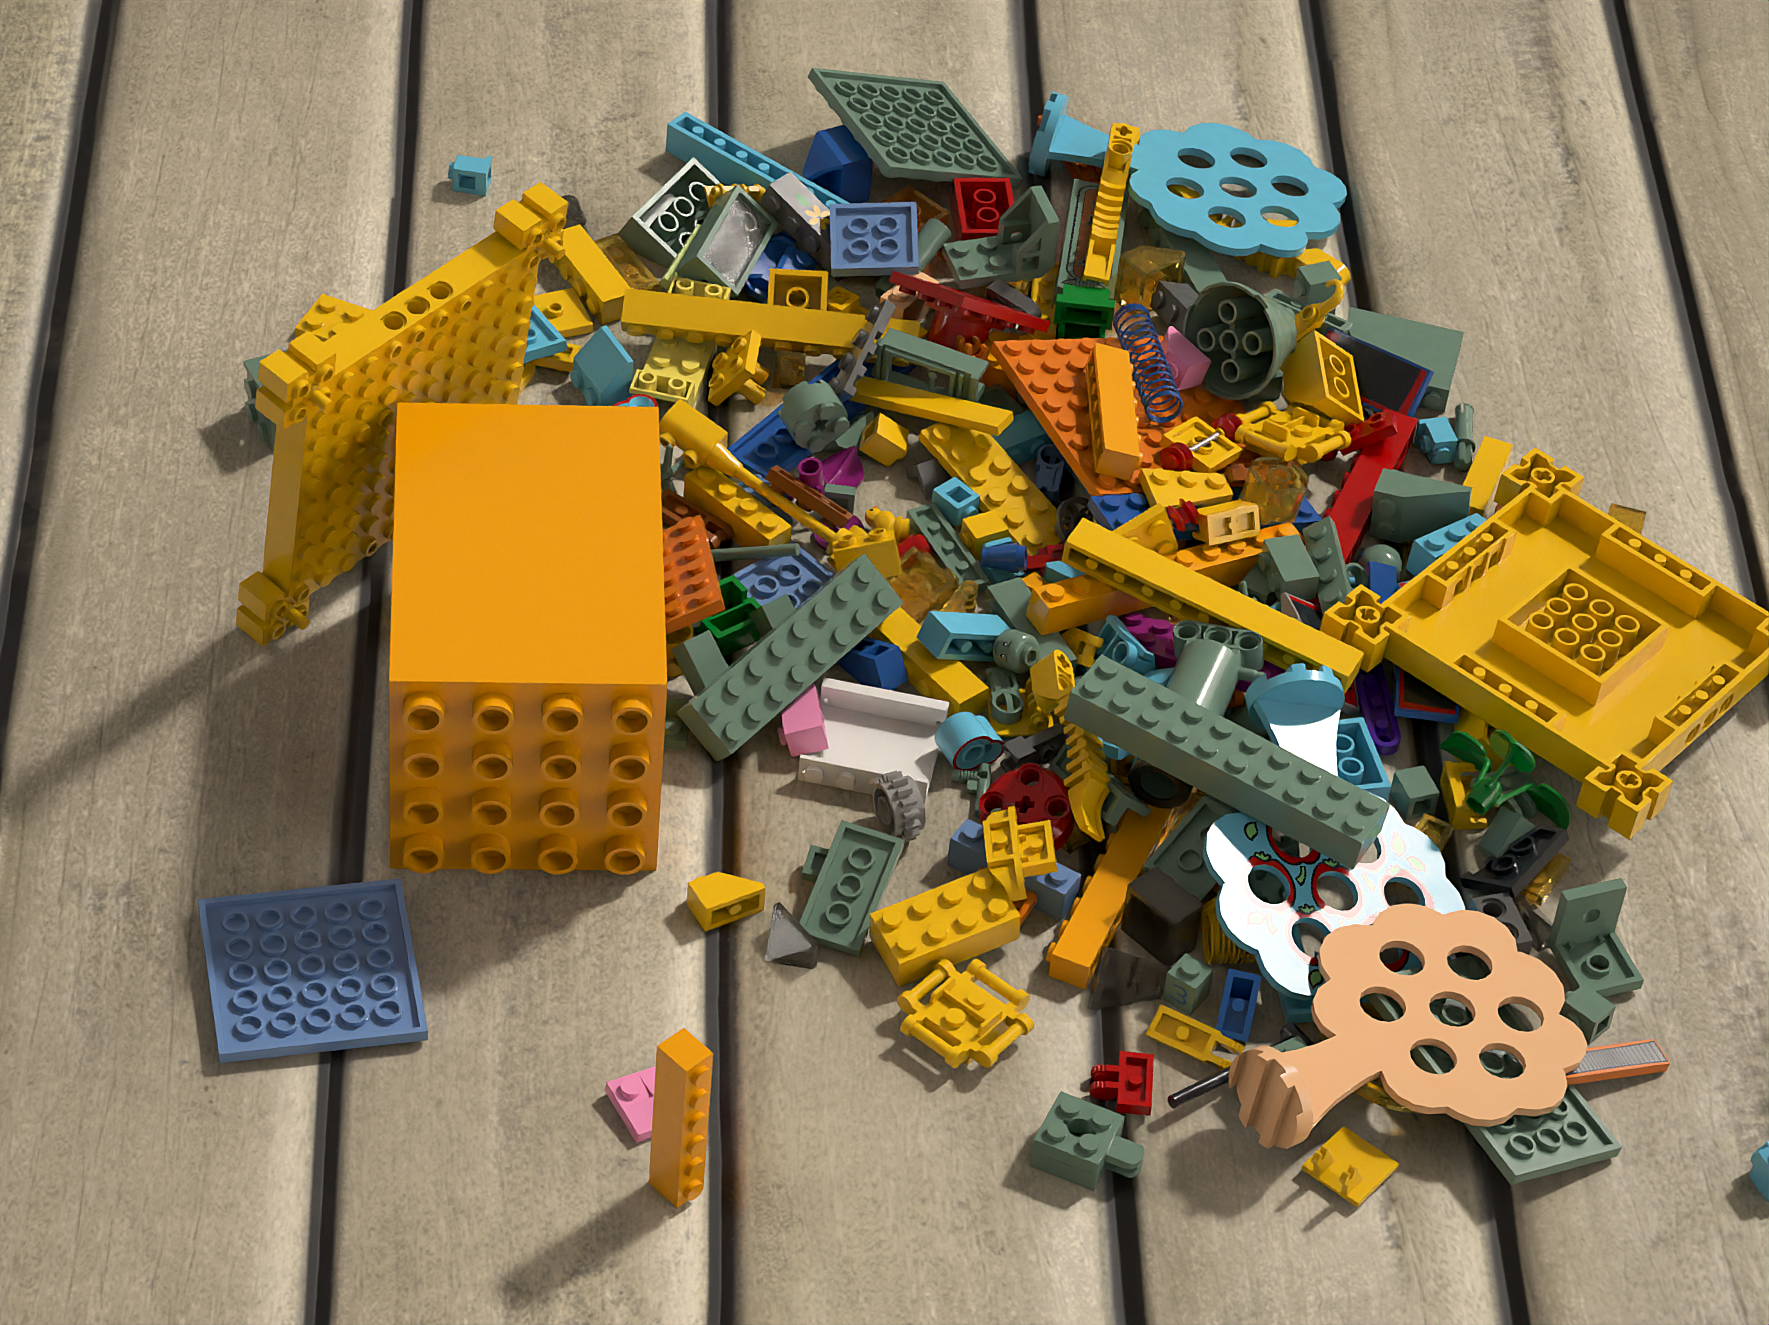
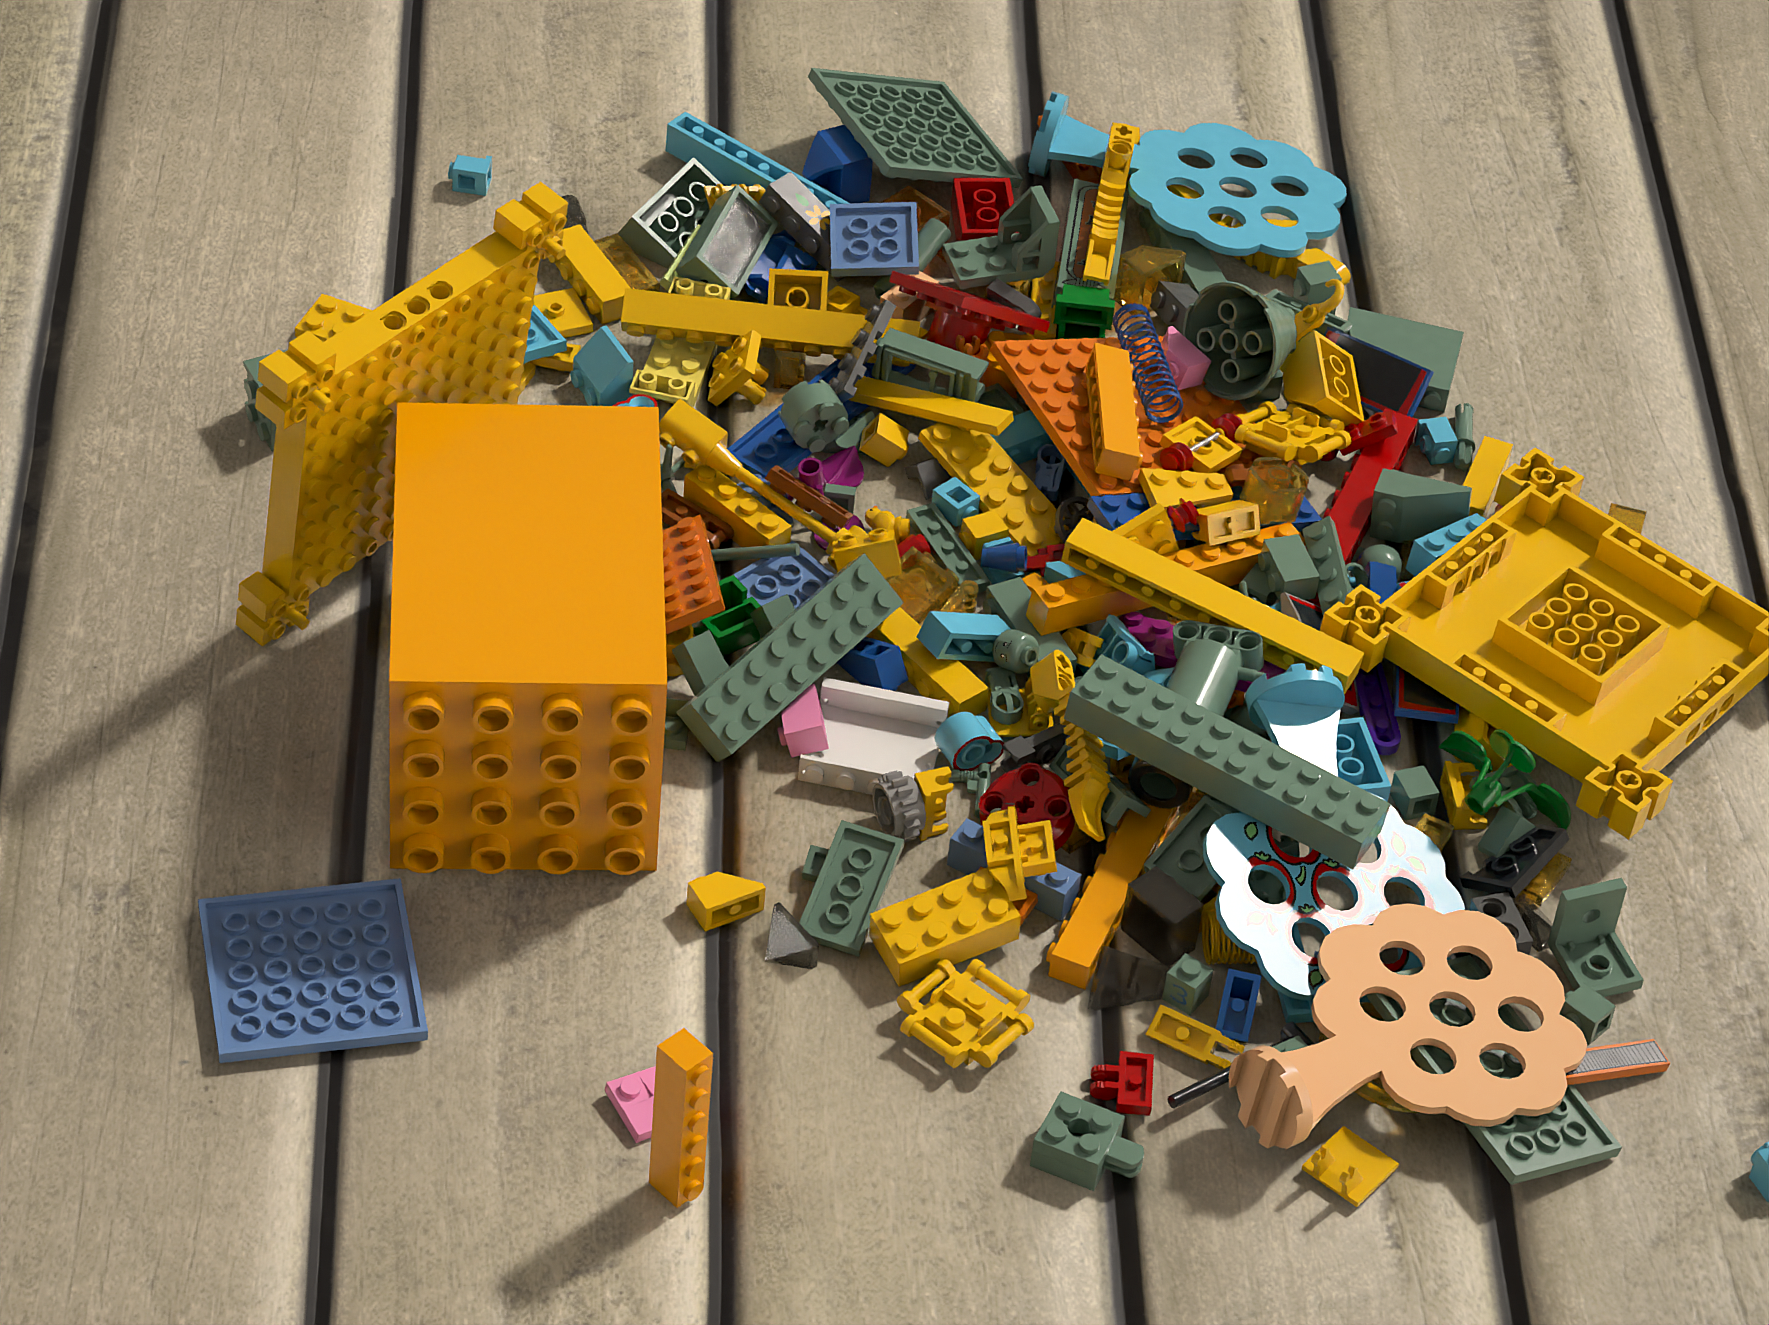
(934, 789): none -> yellow hinge

